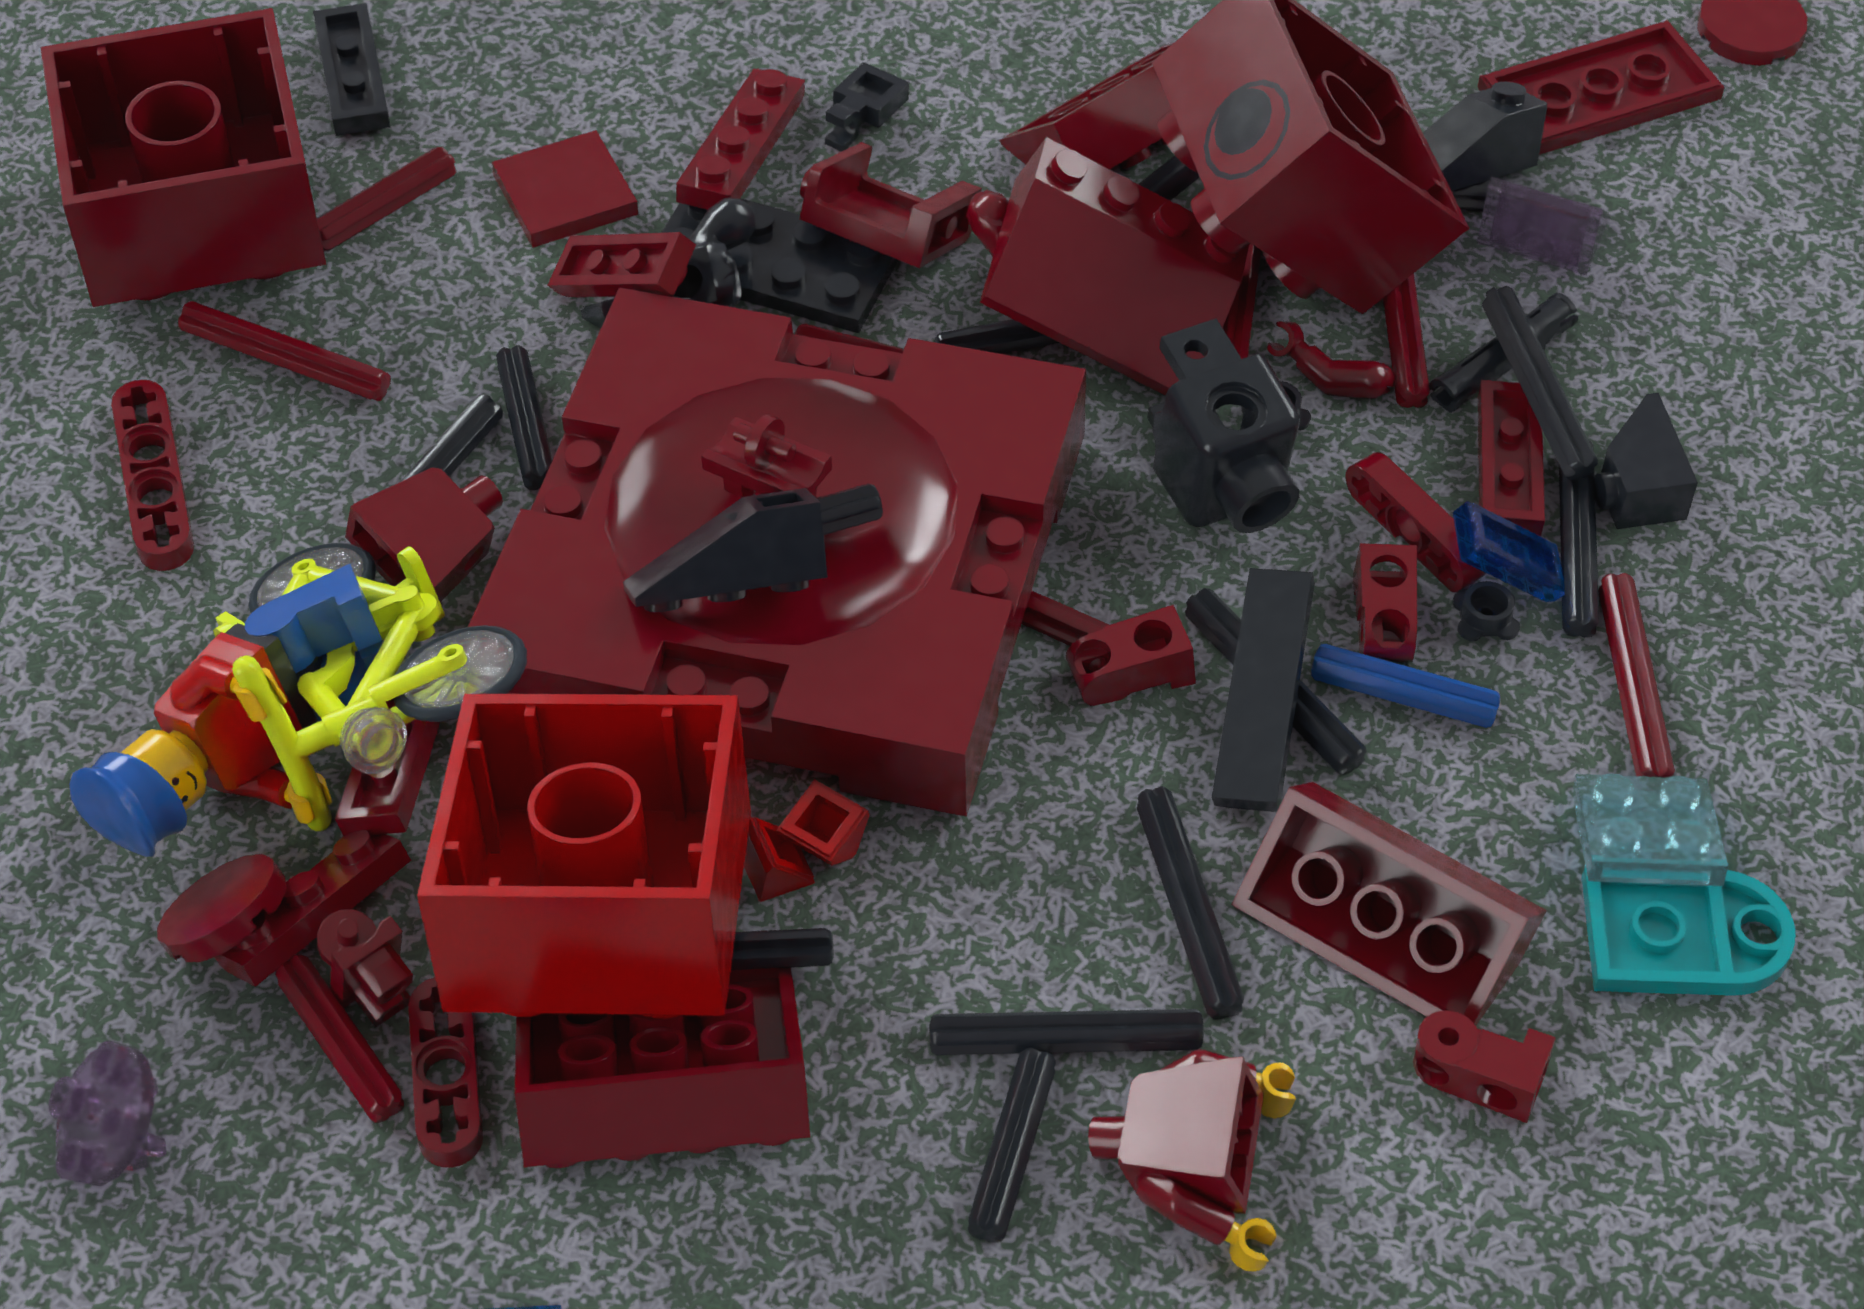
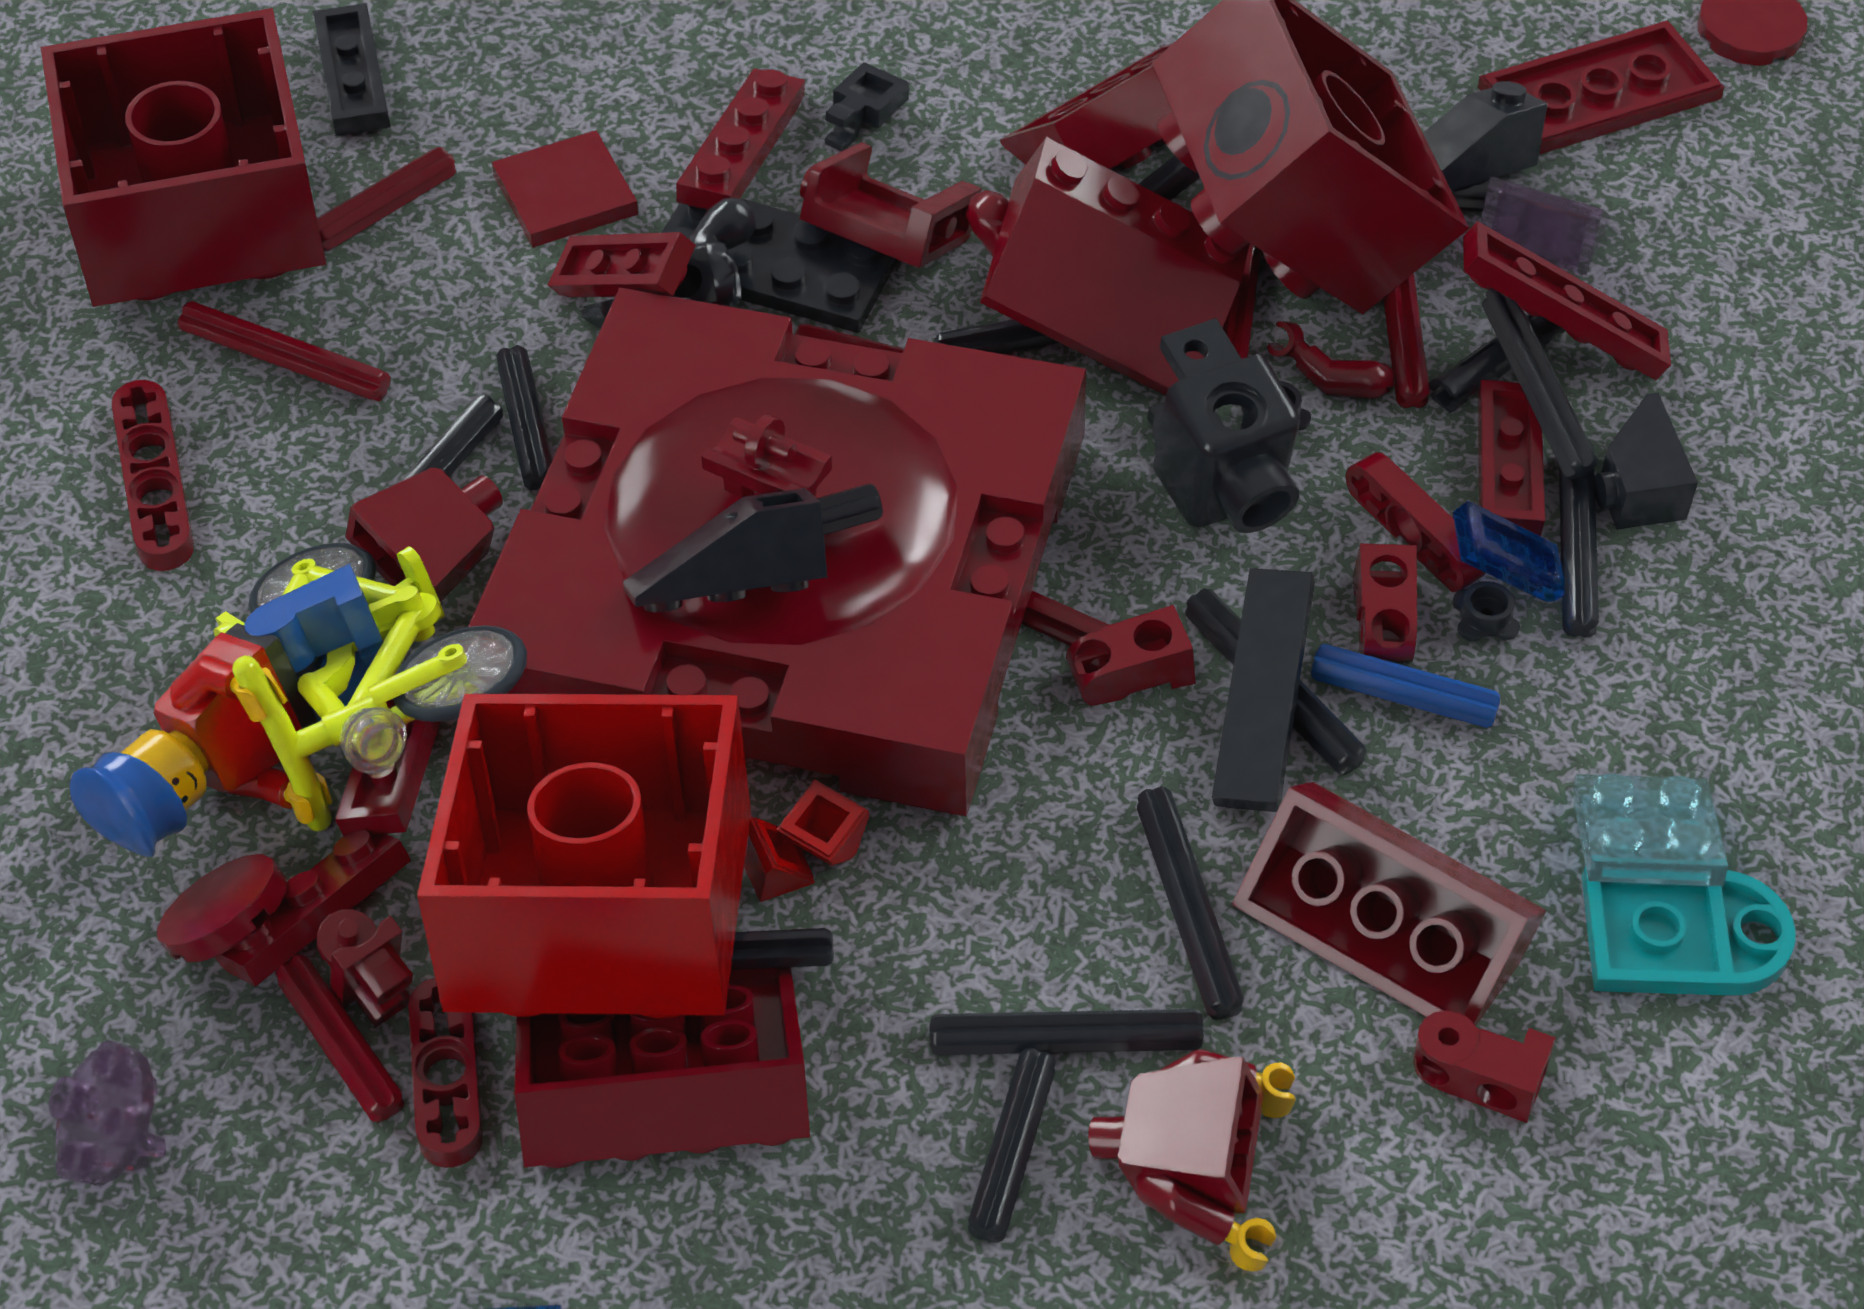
(1566, 301): none -> dark red plate
(1635, 677): dark red axle -> none

